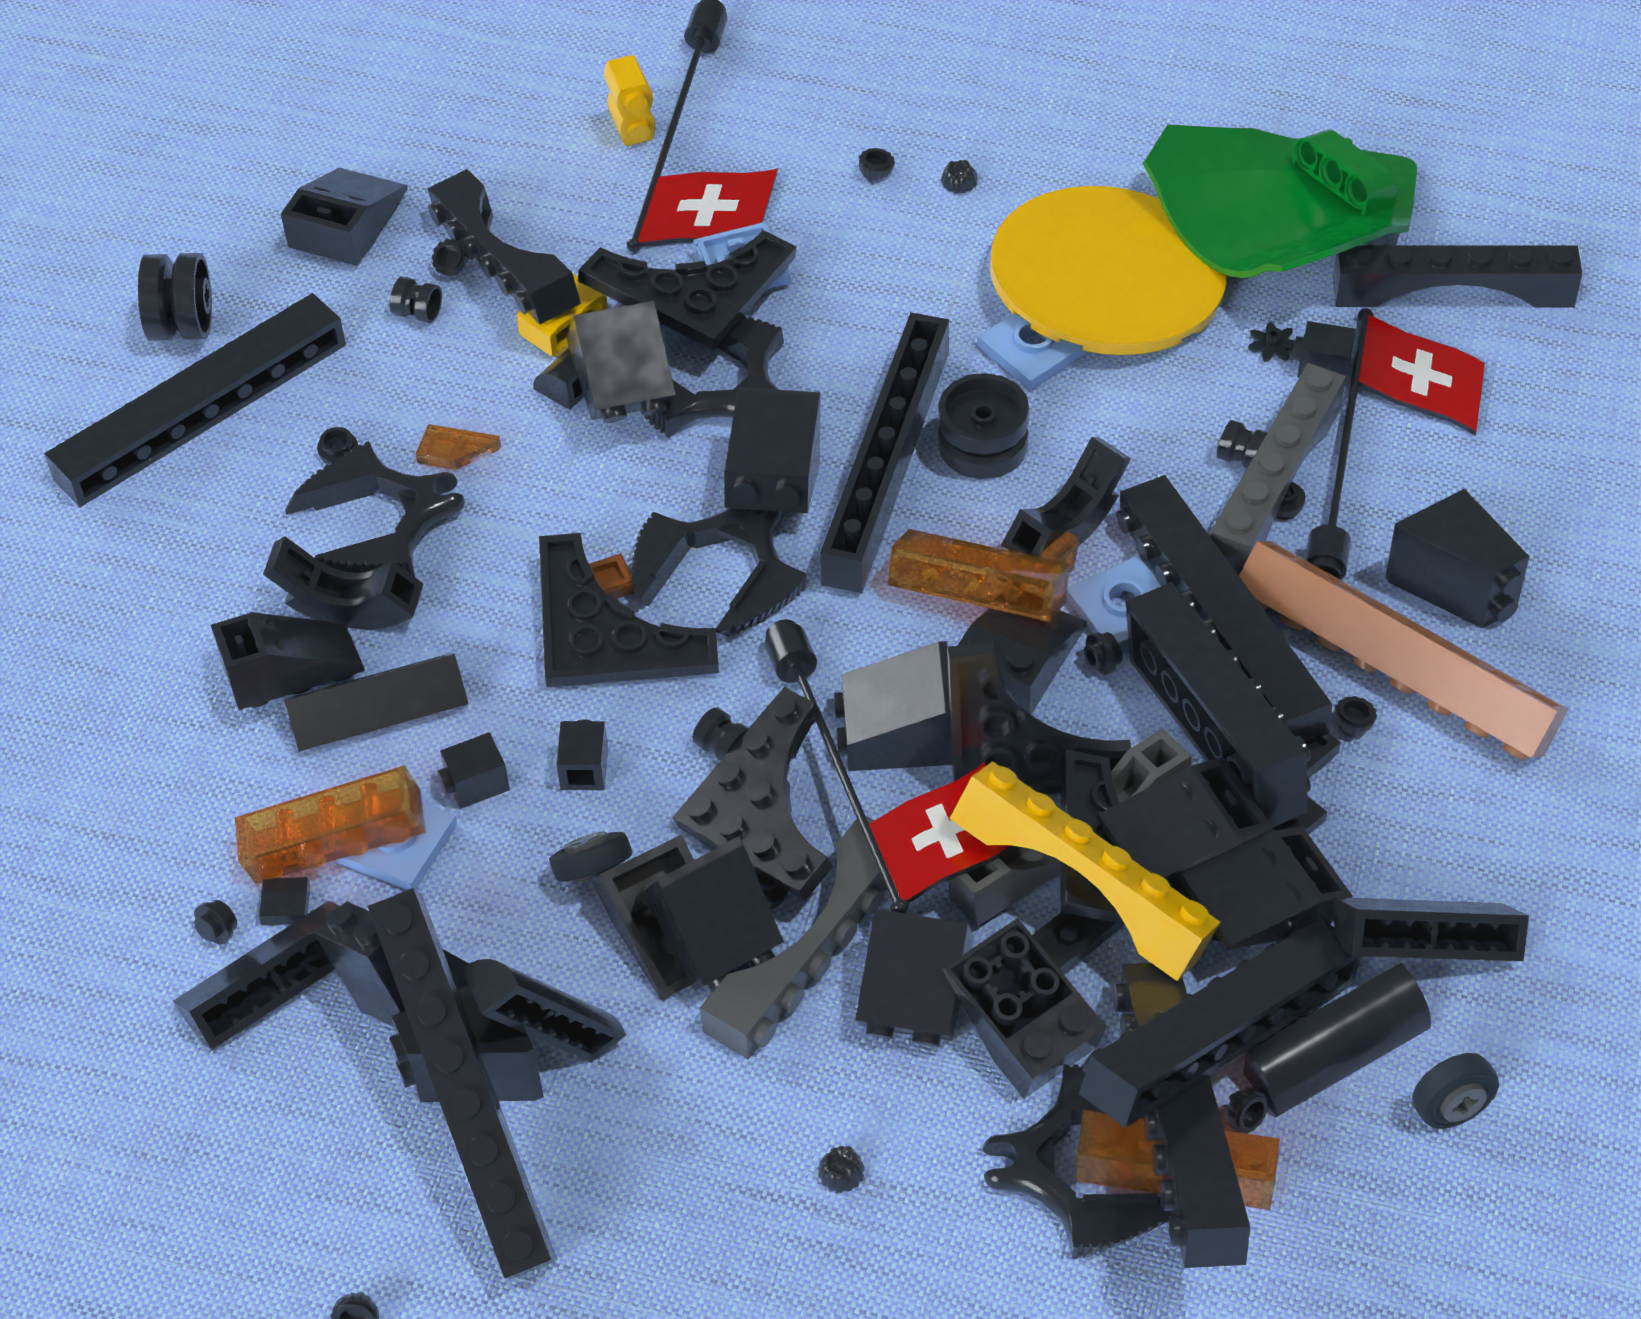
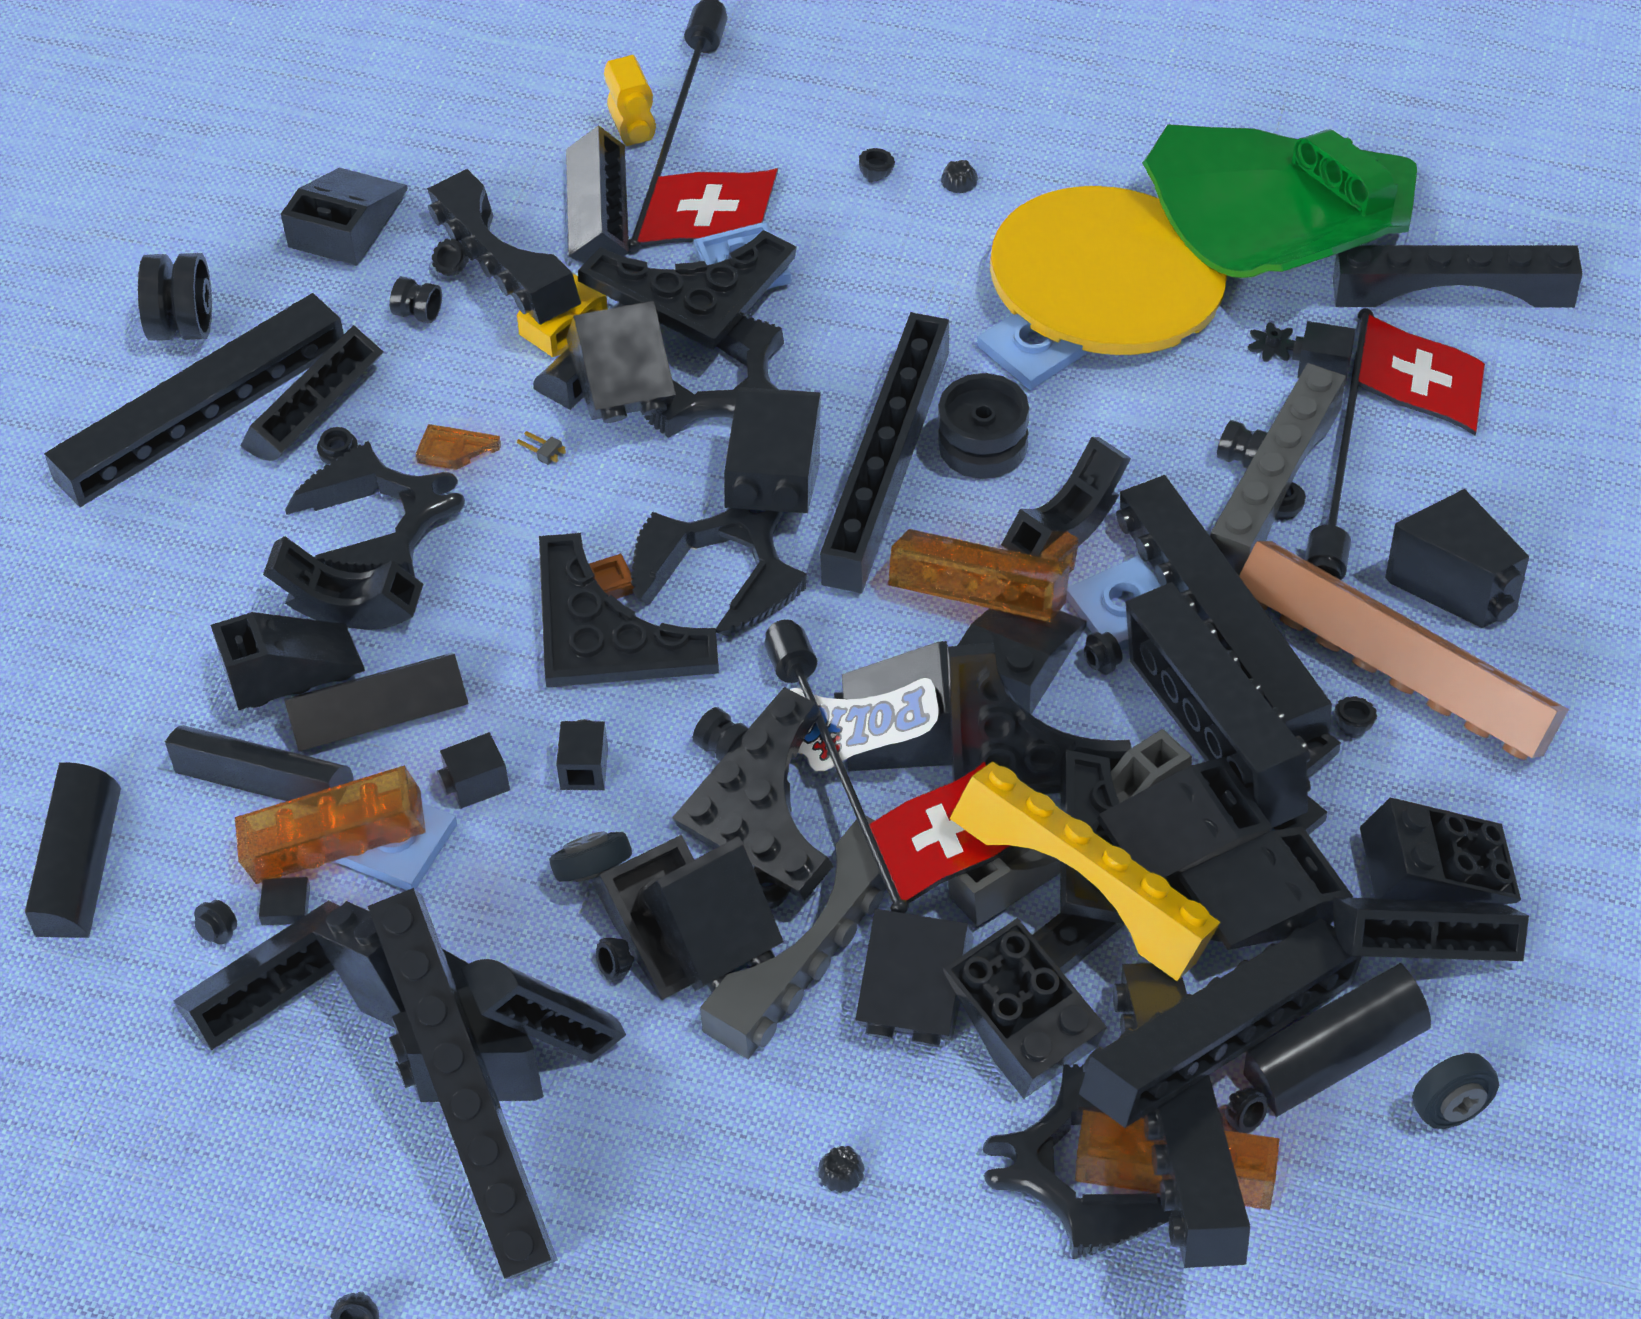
(72, 852): none -> black brick
(251, 765): none -> black brick
(311, 395): none -> black brick
(549, 449): none -> piece
(596, 196): none -> brick
(614, 958): none -> black piece
(871, 722): none -> sticker
(1437, 855): none -> black slope

